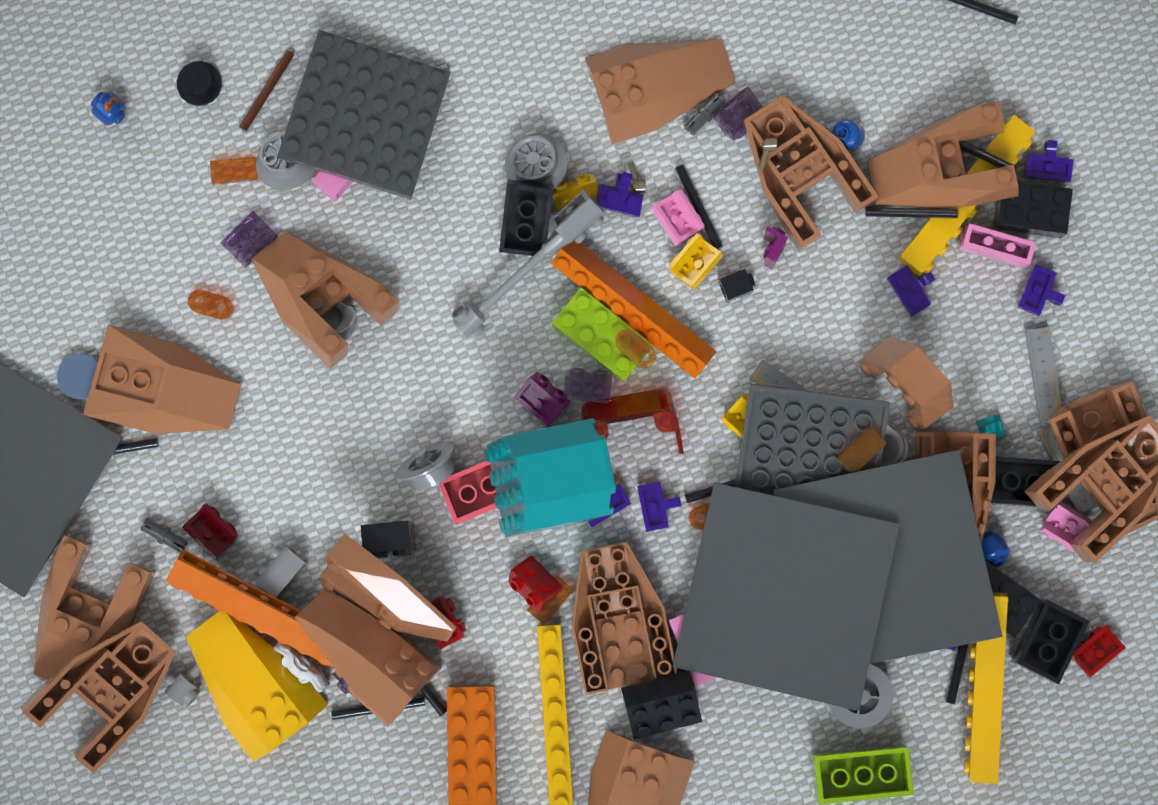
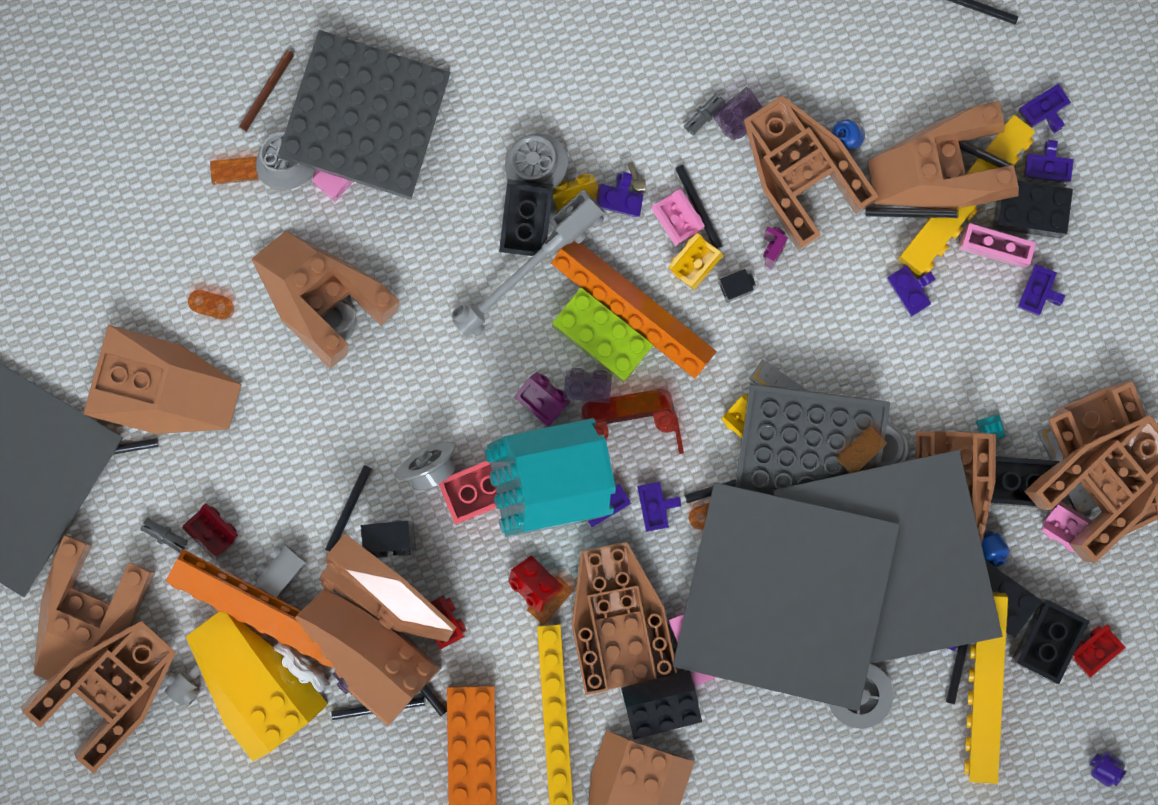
(76, 375): sand blue tile -> none
(108, 108): blue head -> none
(199, 83): black piece -> none
(249, 239): clear purple bracket -> none
(349, 506): none -> black bar
(636, 348): clear orange plate -> none
(656, 83): nougat wedge -> none
(769, 144): dark tan hand -> none
(862, 774): lime brick -> none
(915, 376): nougat wedge -> none
(1043, 372): light grey tile -> none
(1046, 107): none -> dark purple plate
(1107, 769): none -> dark purple head

